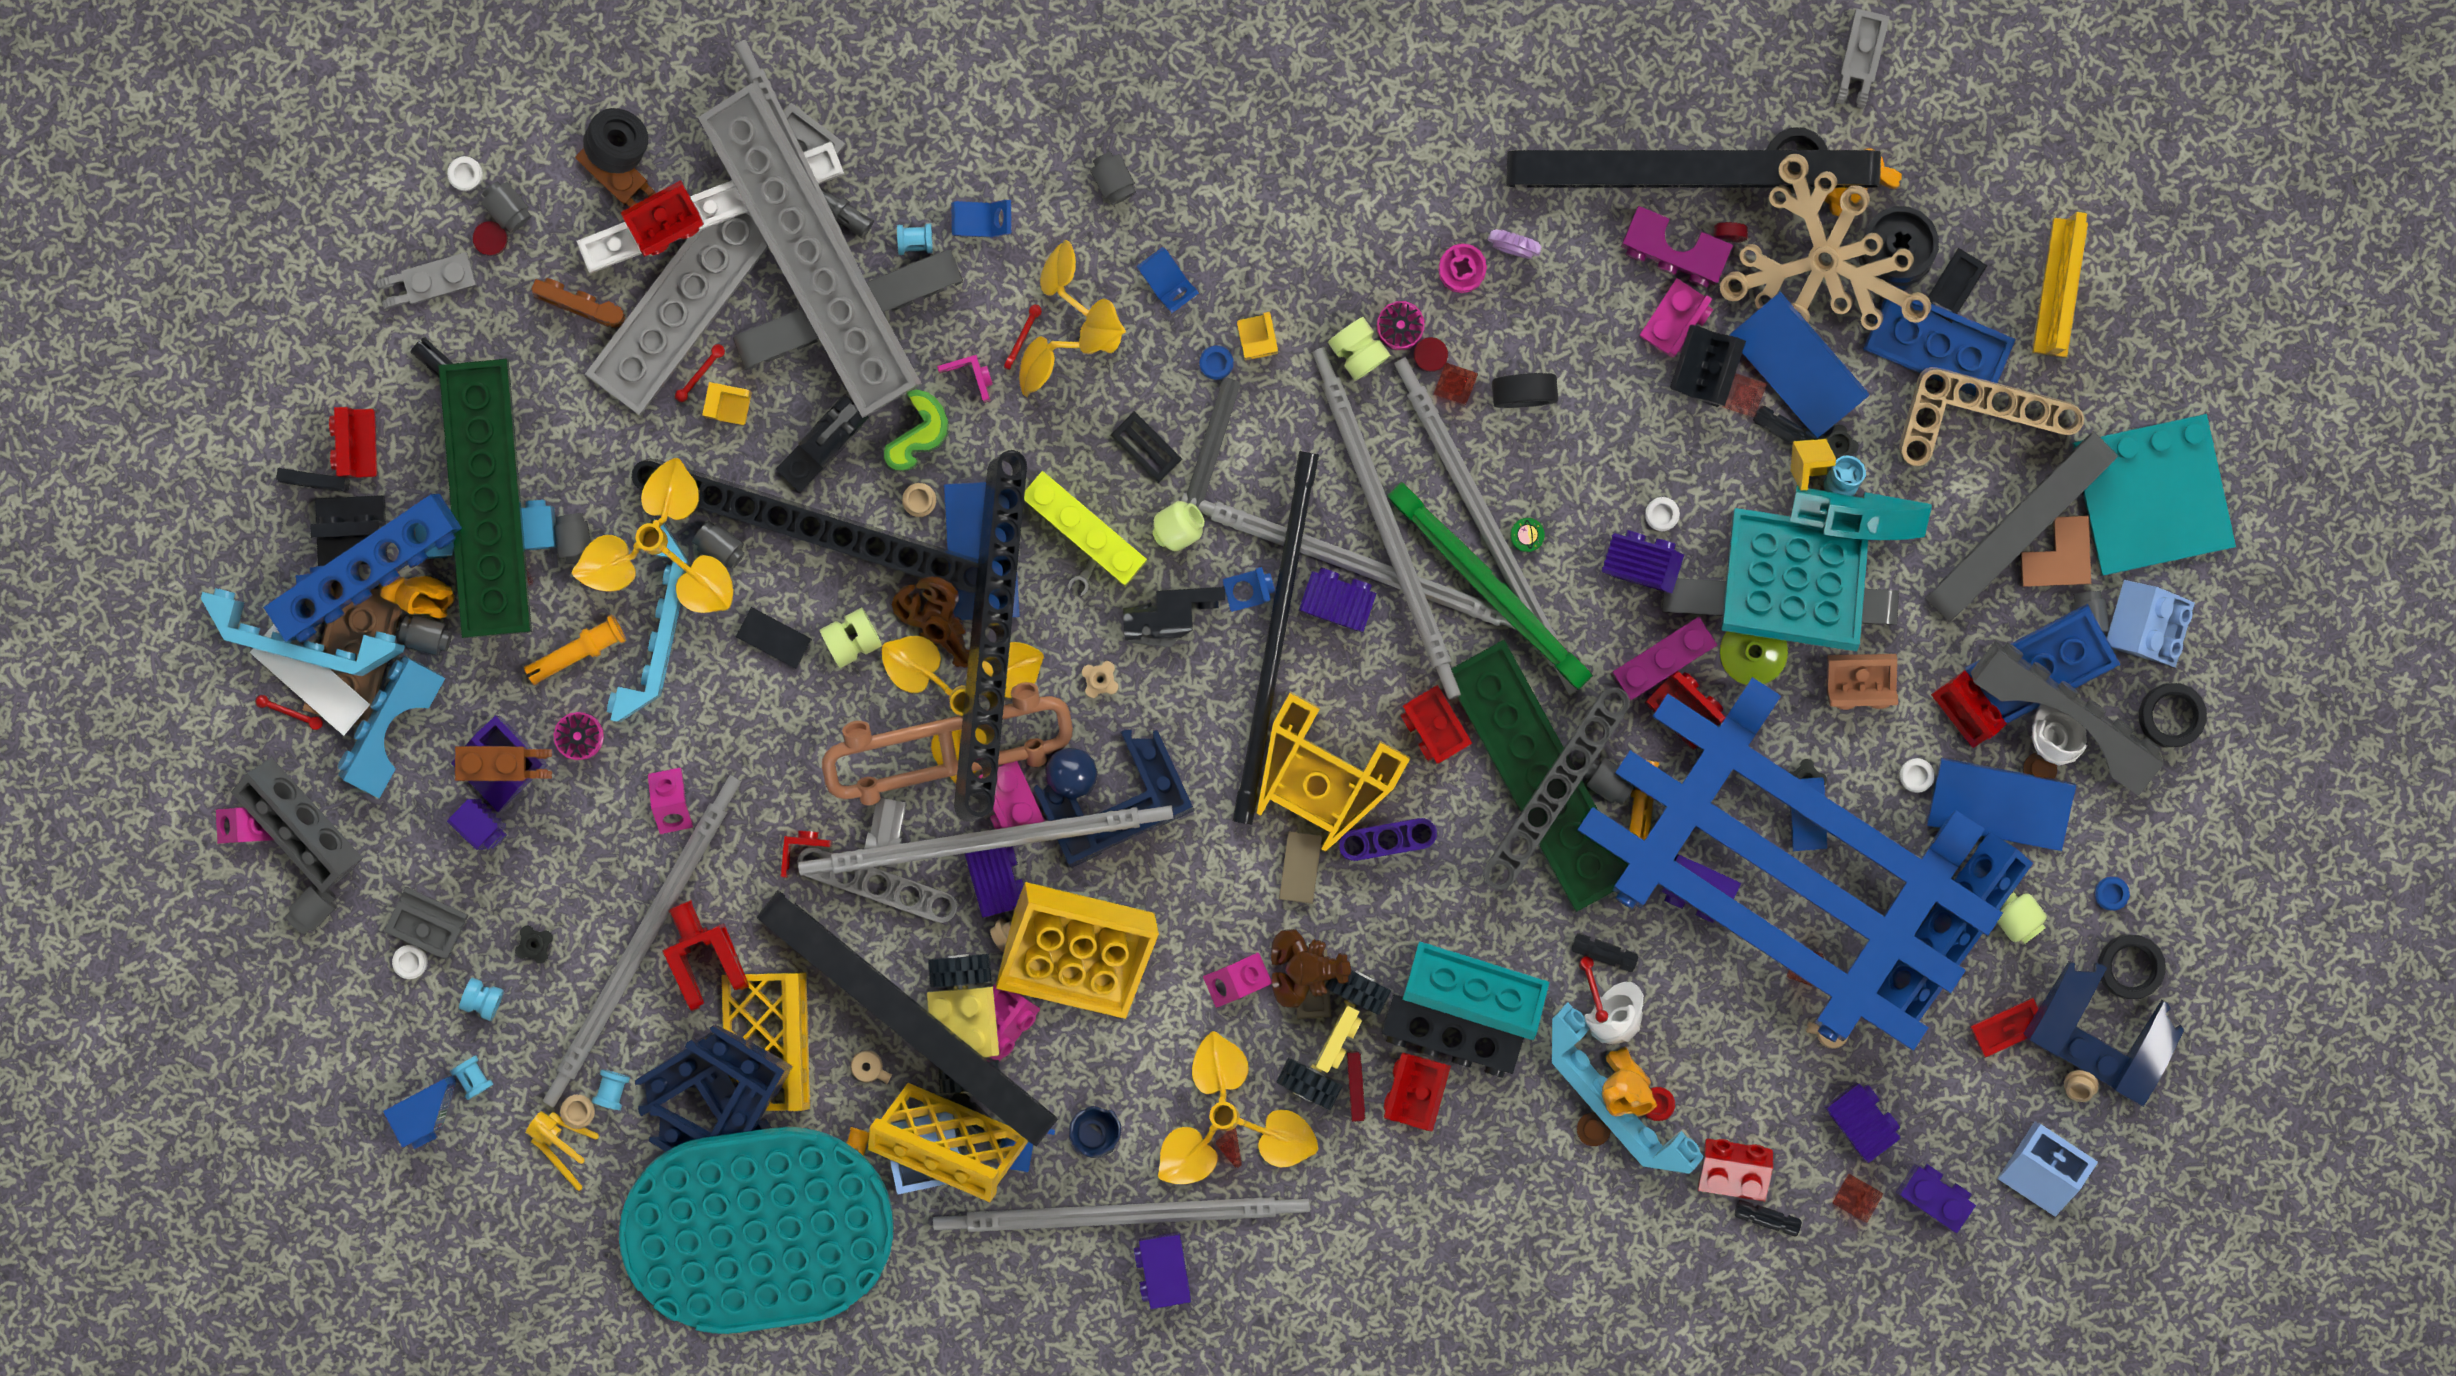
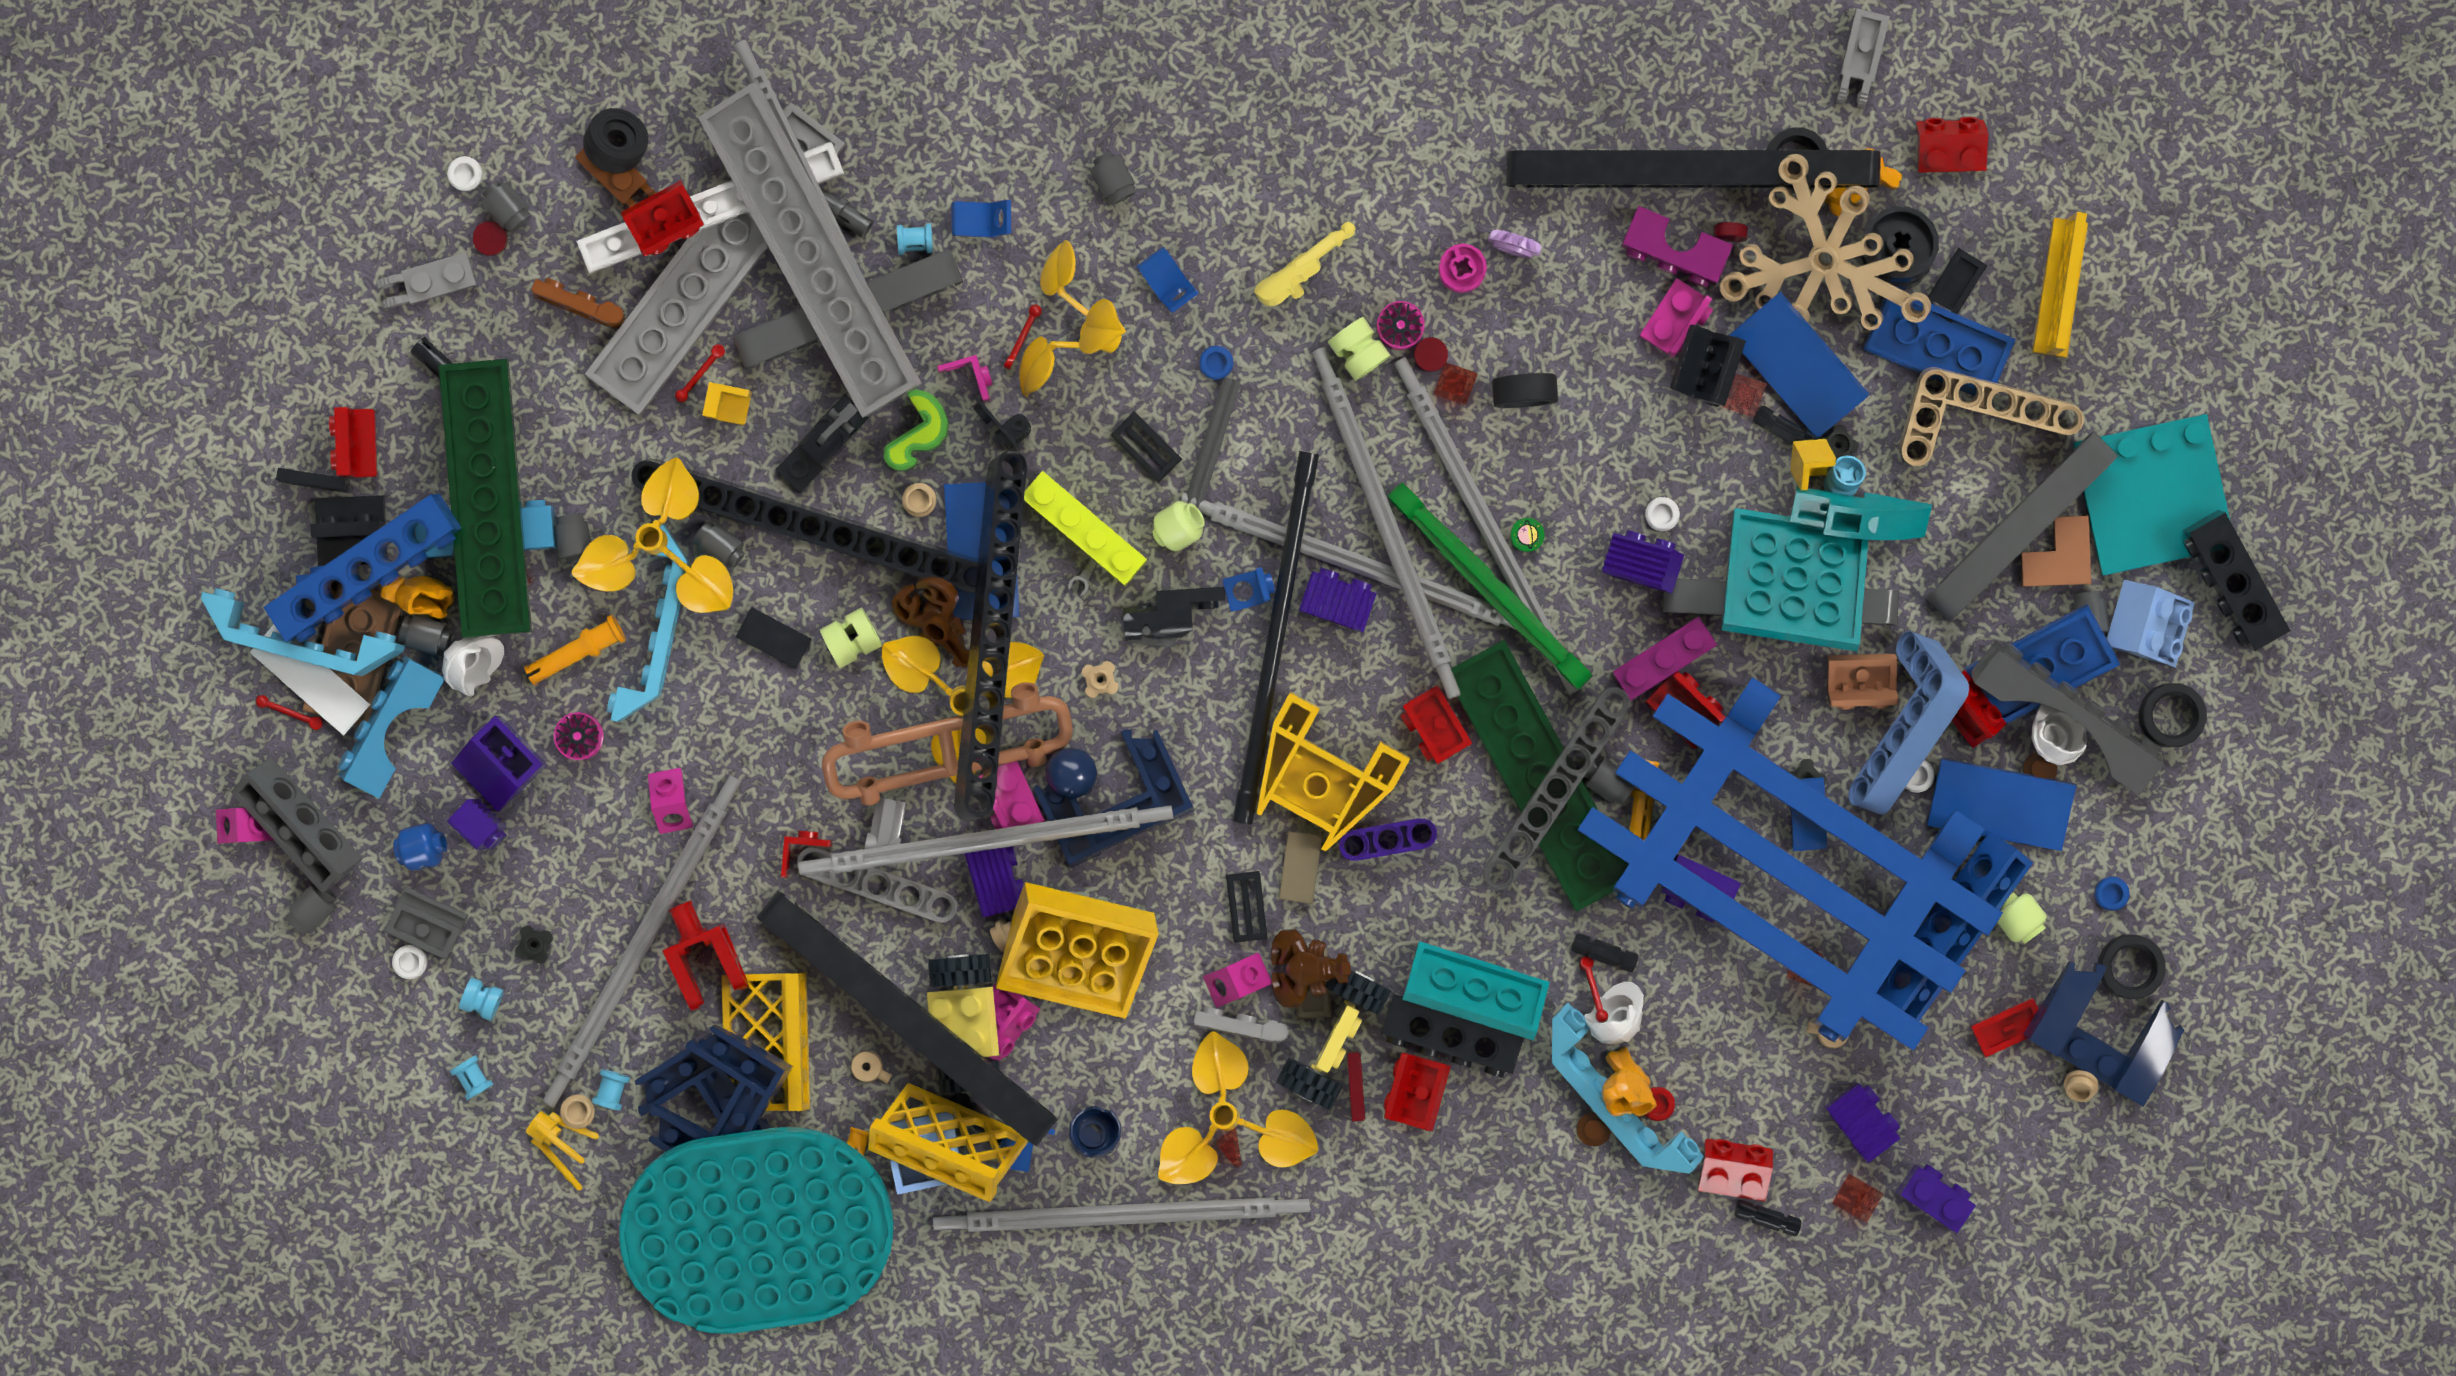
(419, 847): none -> blue head
(421, 1114): blue slope -> none
(471, 662): none -> white piece
(498, 763): dark orange hinge -> none
(1009, 433): none -> black hinge
(1163, 1270): dark purple brick -> none
(1242, 1026): none -> light grey hinge
(1246, 905): none -> black tile
(1257, 336): yellow panel -> none
(1287, 281): none -> light yellow piece
(1742, 667): lime dish -> none
(1917, 727): none -> medium blue beam
(1952, 145): none -> red bracket
(2047, 1169): light blue slope -> none
(2268, 622): none -> black brick

